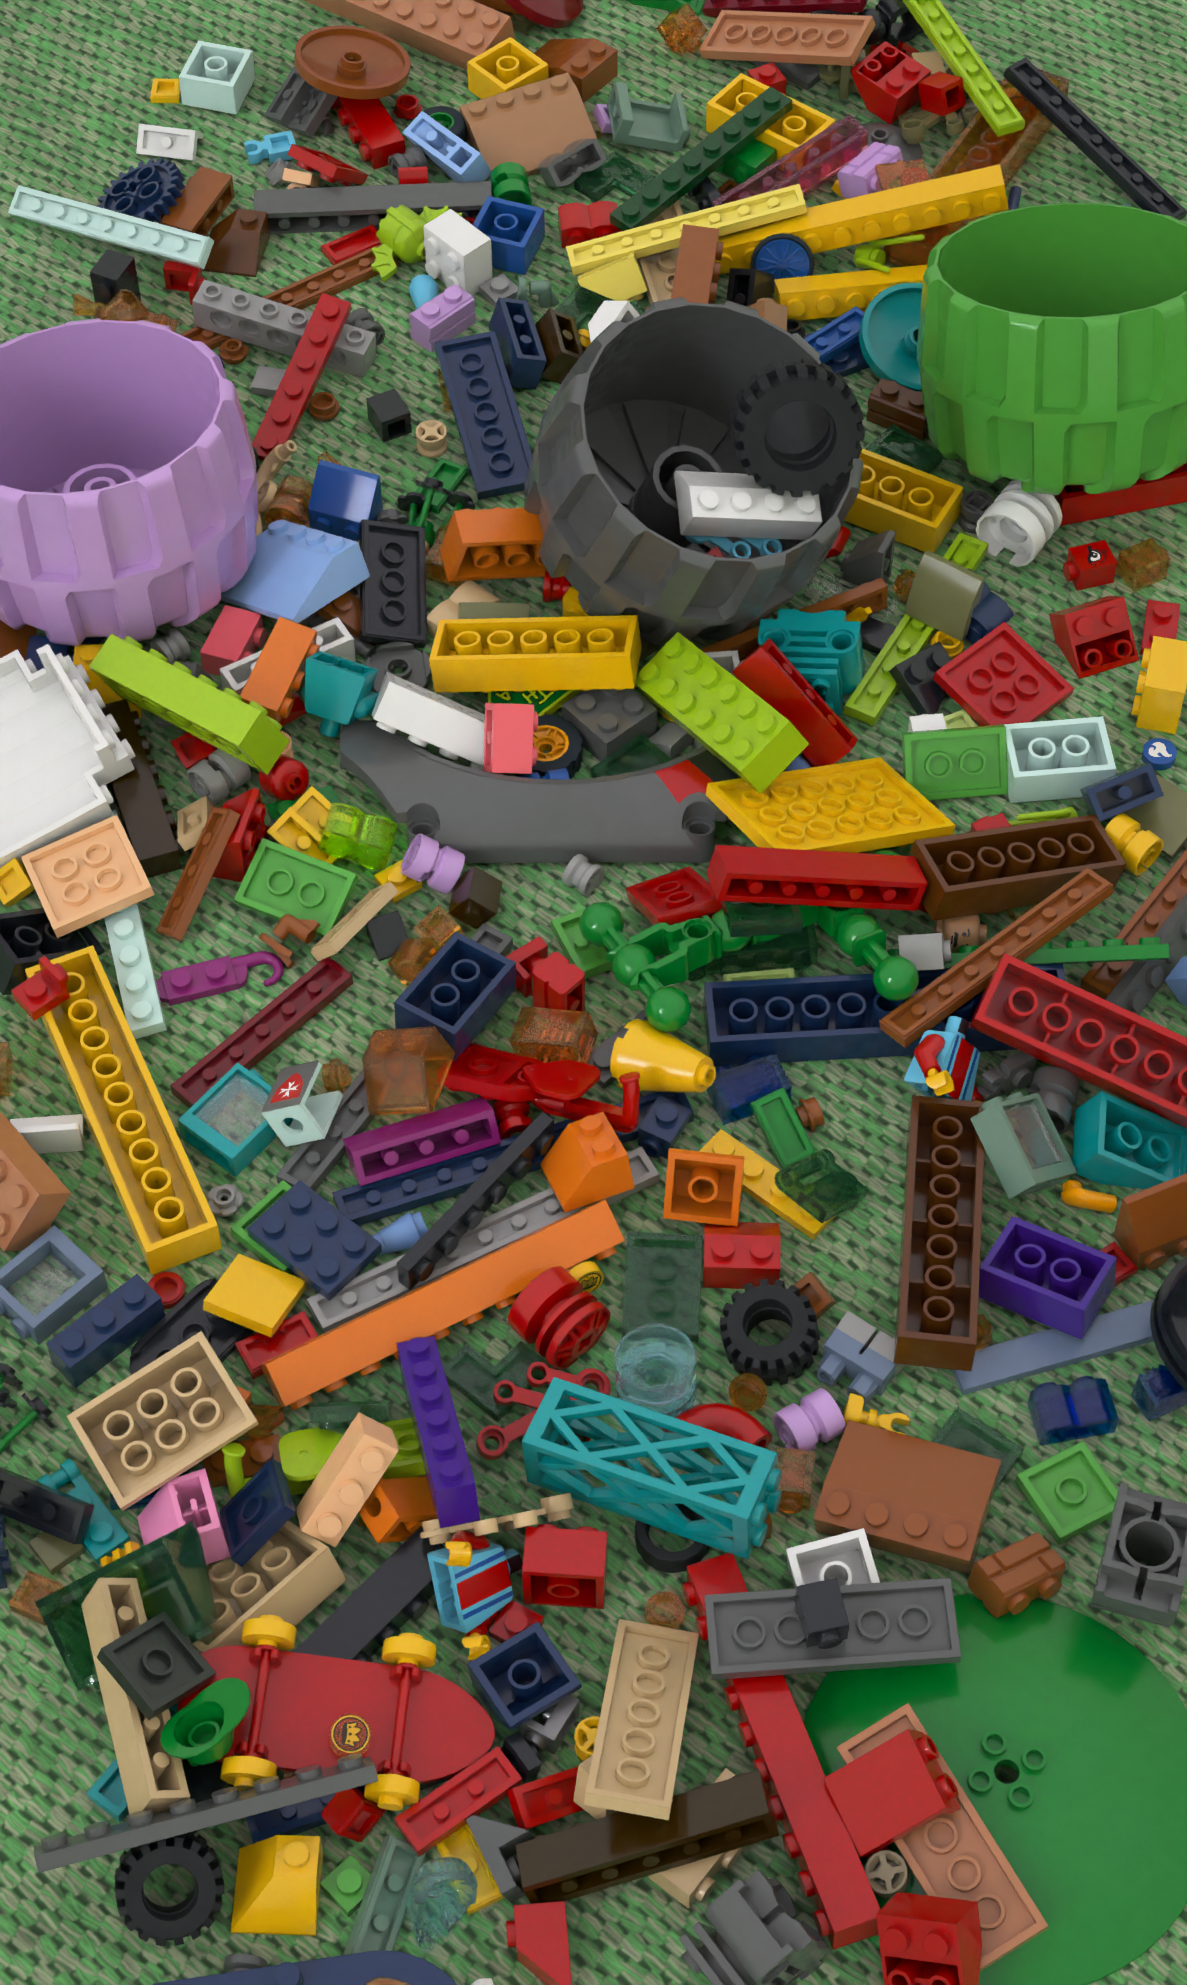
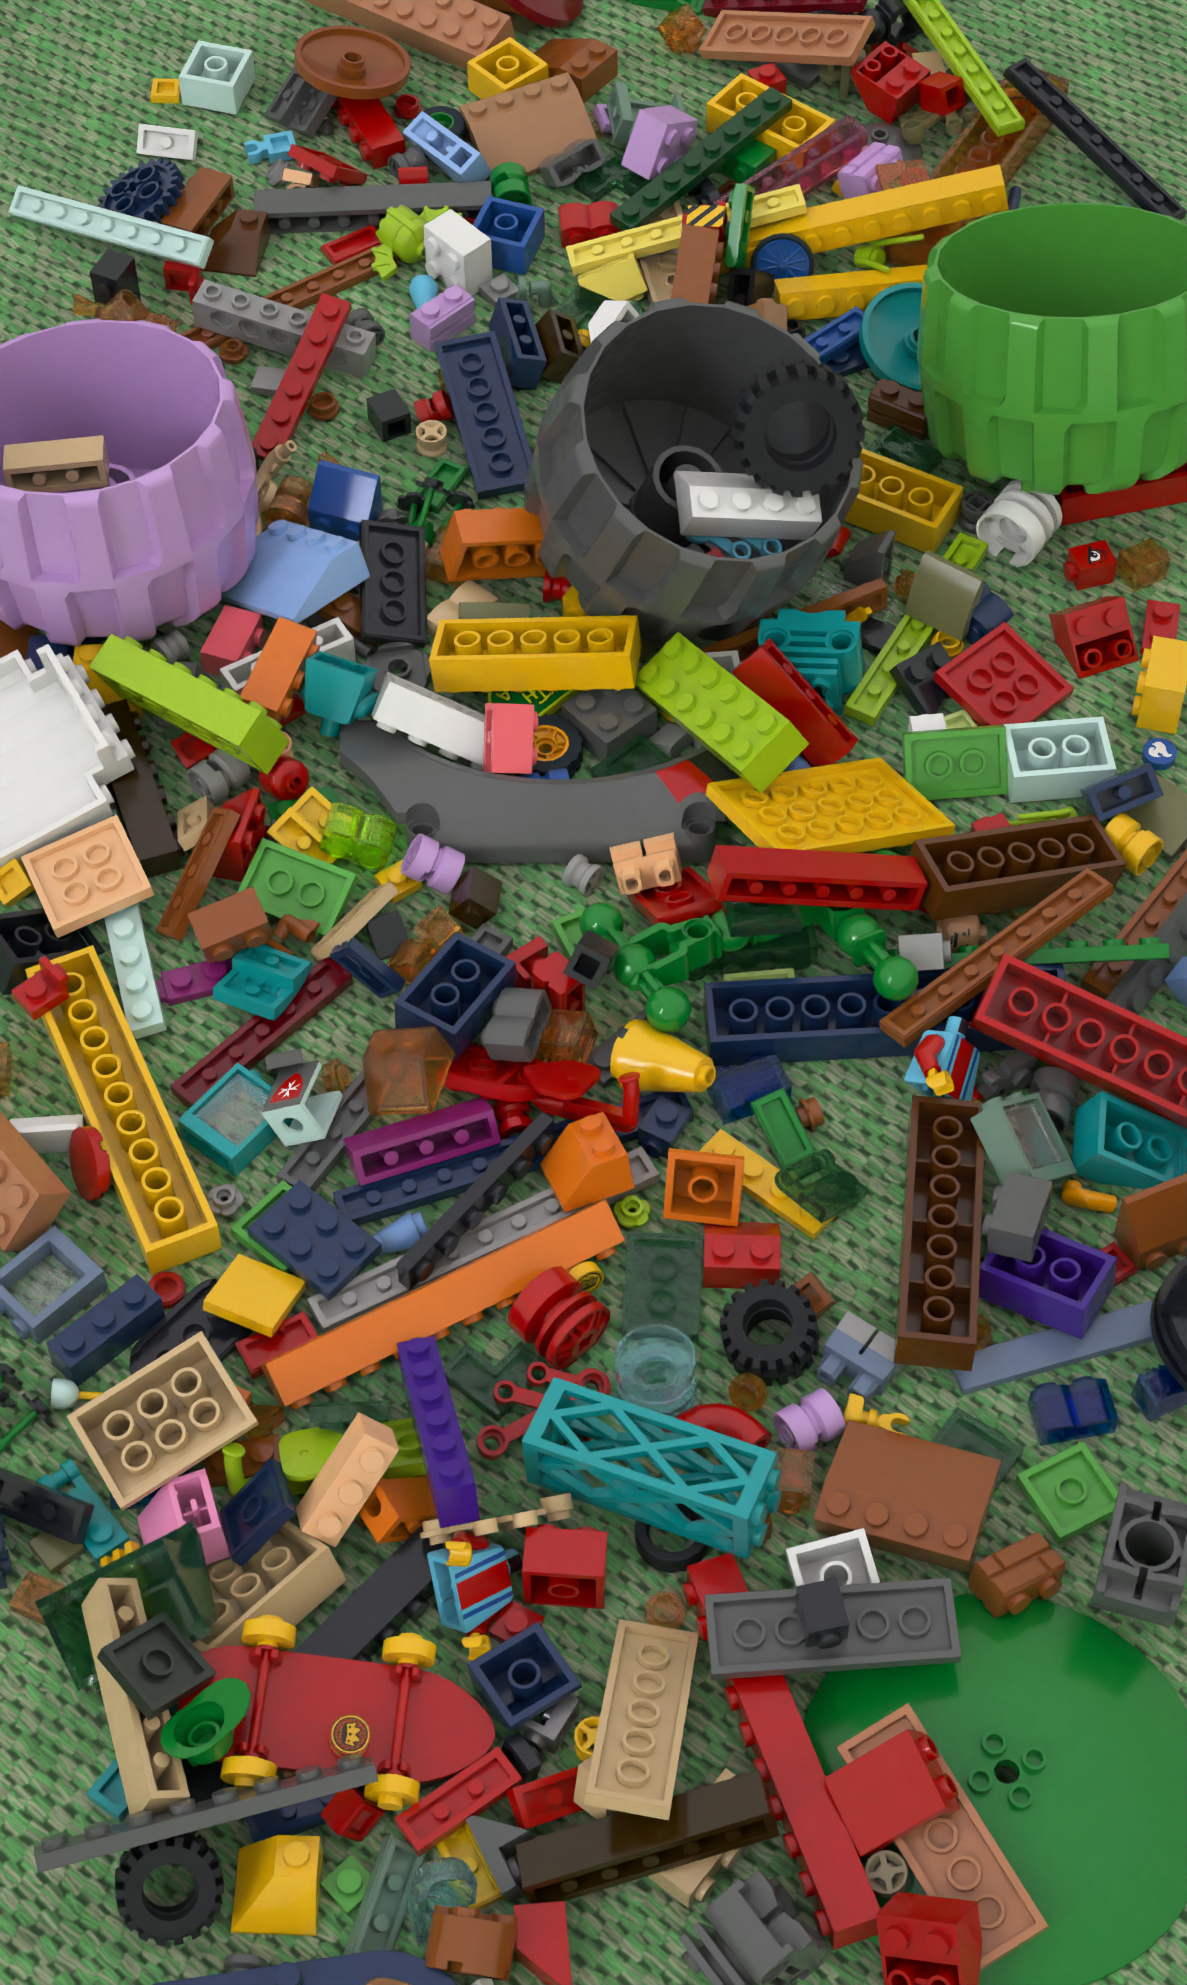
(57, 464): none -> tan brick
(66, 1394): none -> light aqua hinge
(88, 1163): none -> red tile
(231, 925): none -> dark orange slope
(262, 981): none -> teal slope
(275, 1062): none -> dark grey tile
(367, 968): none -> dark blue tile
(434, 408): none -> red wheel
(471, 1942): none -> dark orange brick
(516, 1024): none -> dark grey brick
(591, 959): none -> black brick
(635, 1219): none -> lime plate
(657, 868): none -> light nougat hips
(658, 140): none -> lavender brick
(709, 217): none -> brick
(738, 227): none -> green hinge
(1018, 1216): none -> dark grey brick

